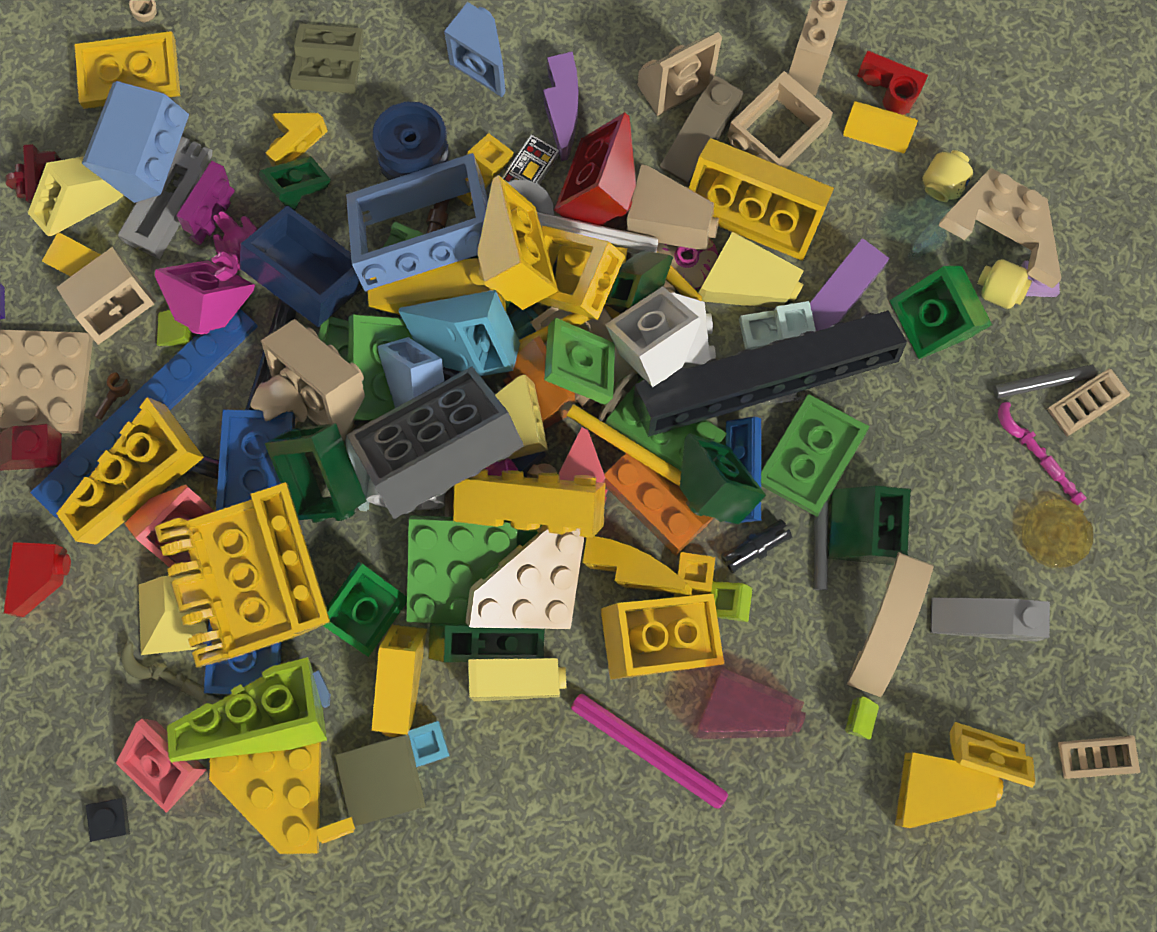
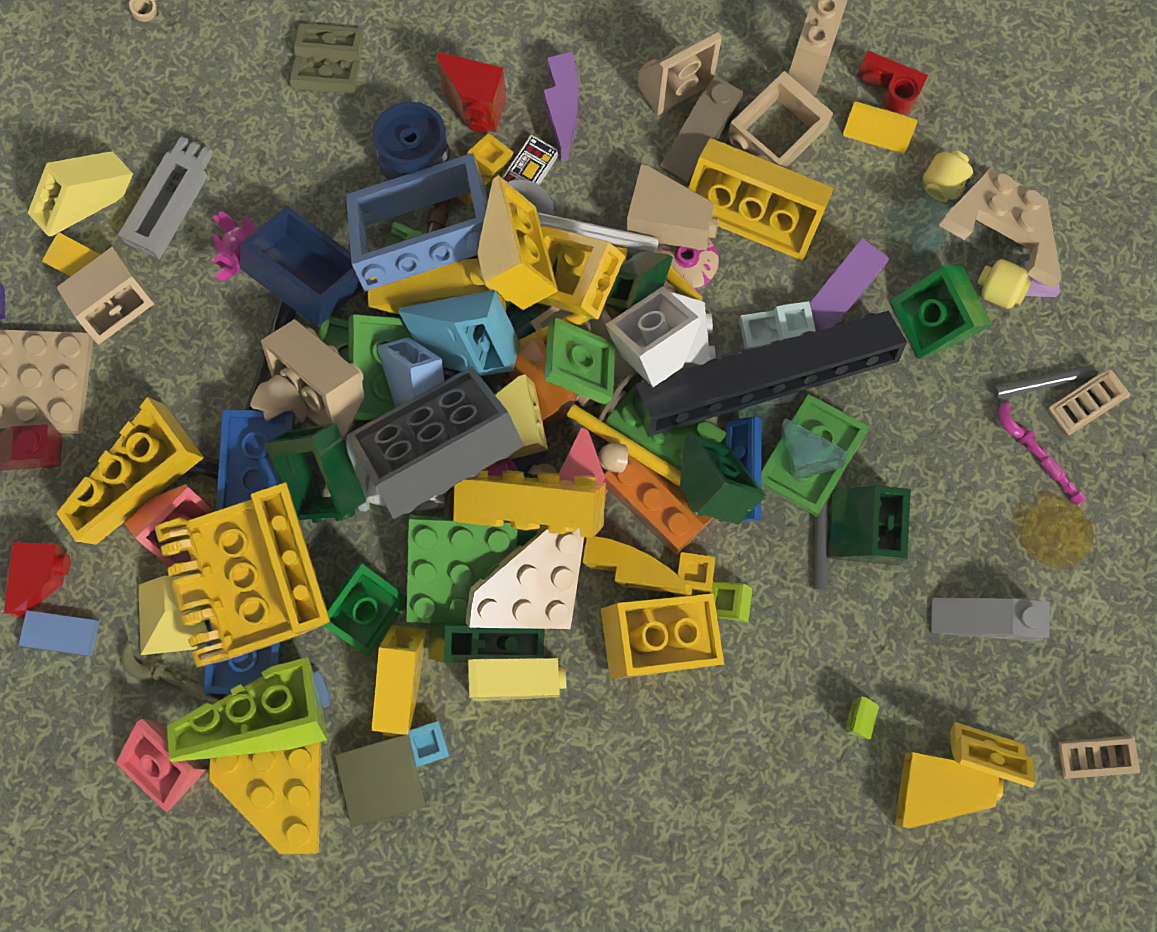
(28, 175): dark red hips -> none
(59, 633): none -> medium blue tile
(107, 819): black plate -> none
(113, 394): reddish brown hand -> none
(135, 140): medium blue slope -> none
(136, 60): yellow plate -> none
(166, 386): blue plate -> none
(171, 332): lime slope -> none
(199, 297): dark pink slope -> none
(206, 200): magenta plate -> none
(295, 180): dark green slope -> none
(300, 133): yellow slope -> none
(335, 830): yellow tile -> none
(474, 90): none -> red slope
(475, 47): medium blue slope -> none
(600, 175): red slope -> none
(614, 457): none -> tan hinge
(649, 751): dark pink axle -> none
(748, 710): clear pink slope -> none
(750, 276): light yellow slope -> none
(756, 545): black pin -> none
(809, 452): none -> clear light blue slope
(892, 625): tan slope -> none

